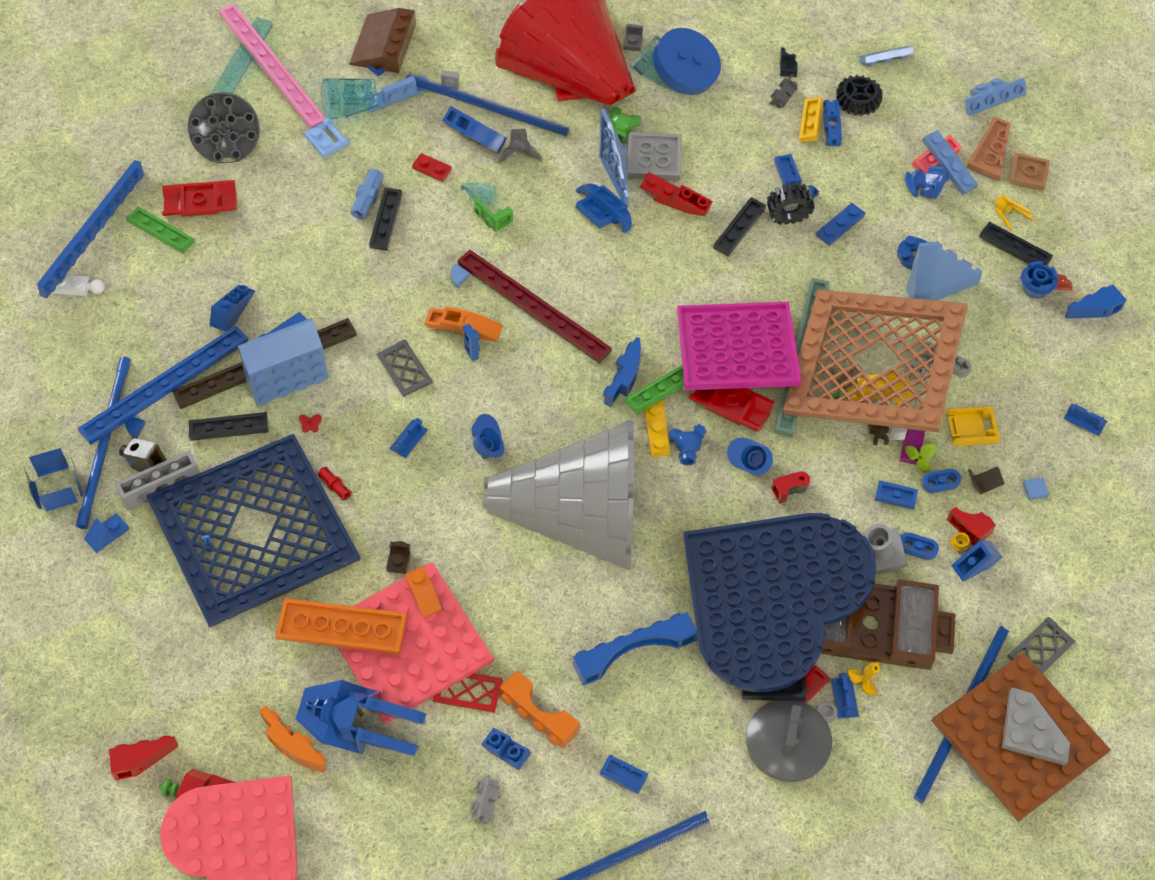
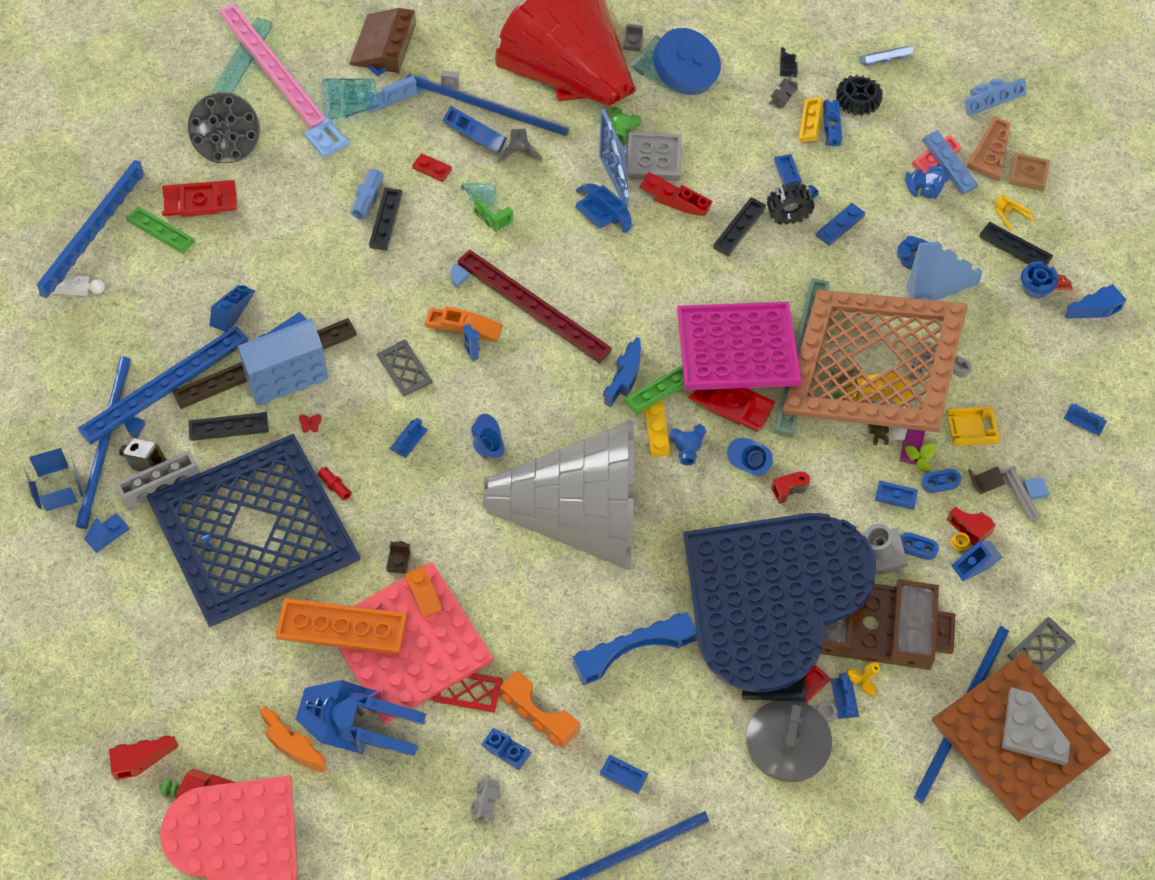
(1021, 493): none -> light grey axle

